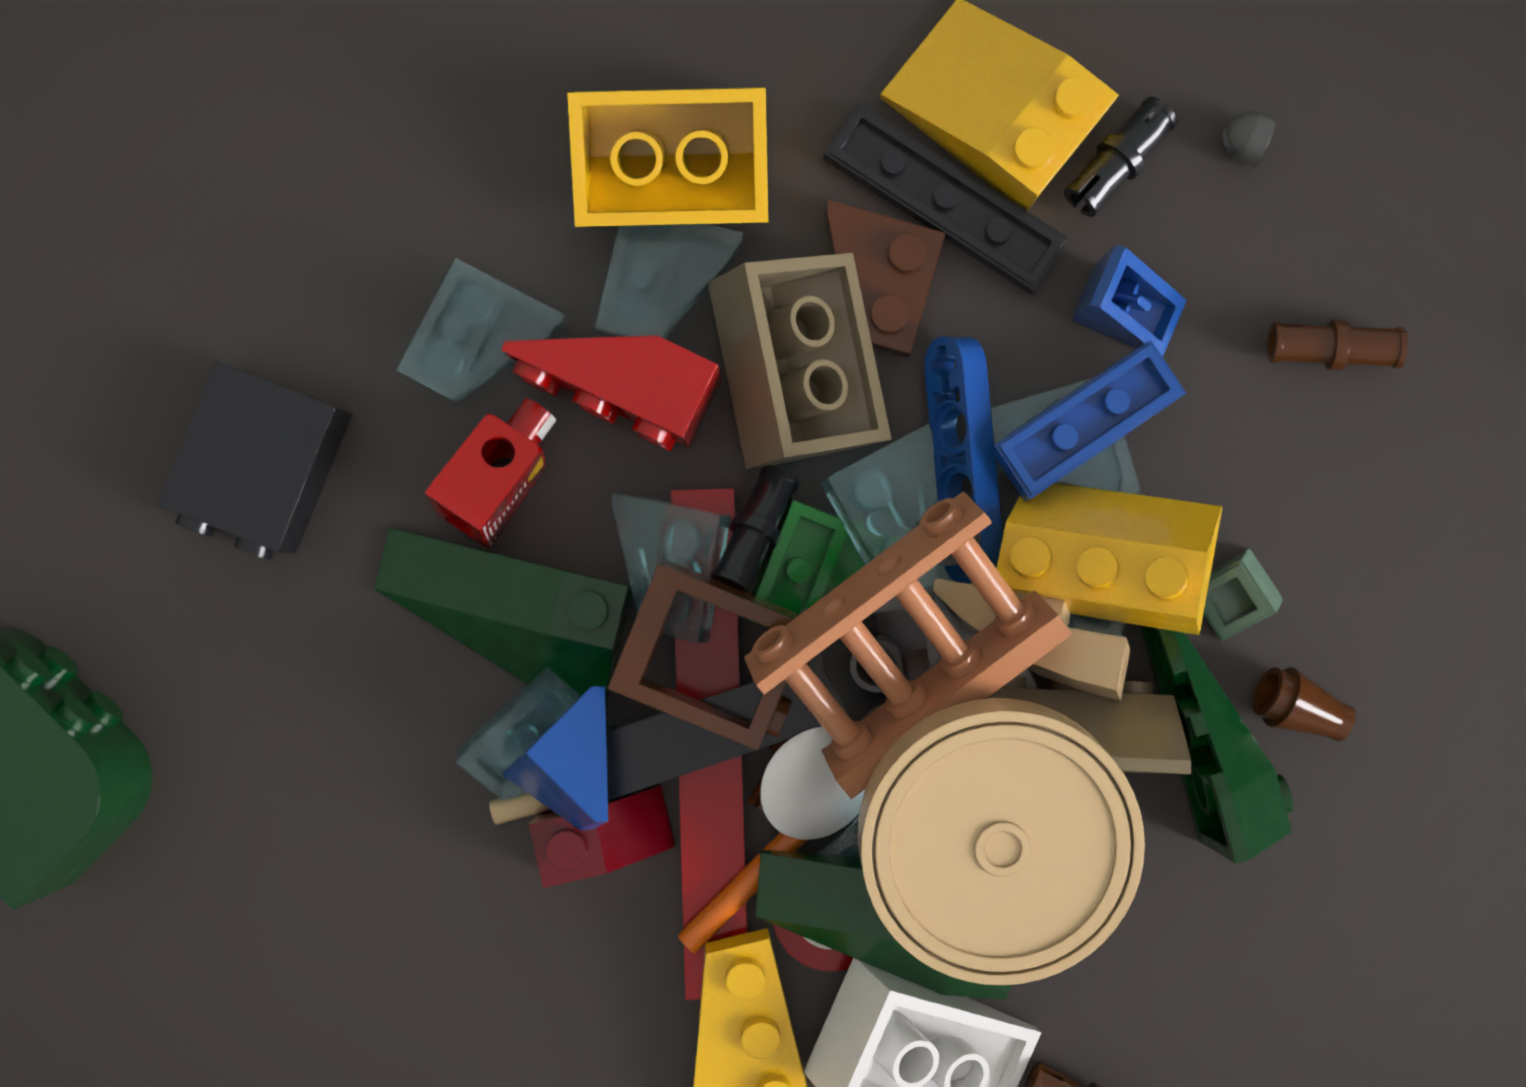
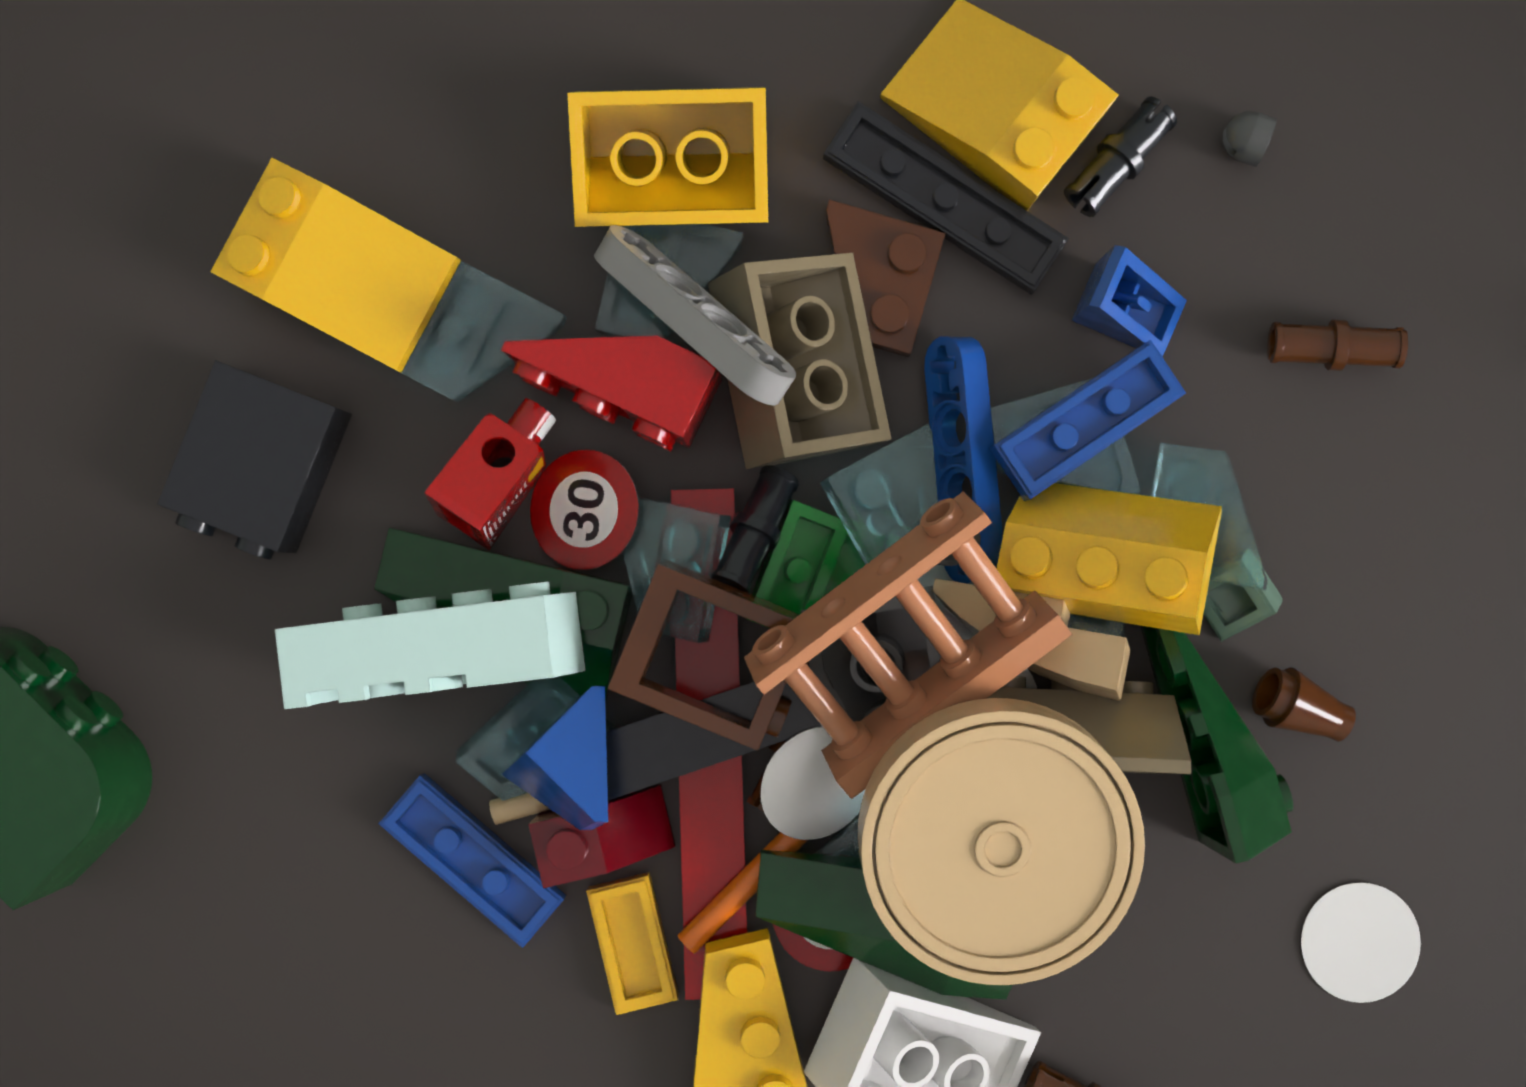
(336, 265): none -> yellow slope
(432, 647): none -> light aqua wedge
(472, 859): none -> blue tile
(584, 509): none -> sticker
(632, 943): none -> yellow tile
(695, 315): none -> light grey beam
(1209, 478): none -> clear light blue wing
(1360, 942): none -> white sticker

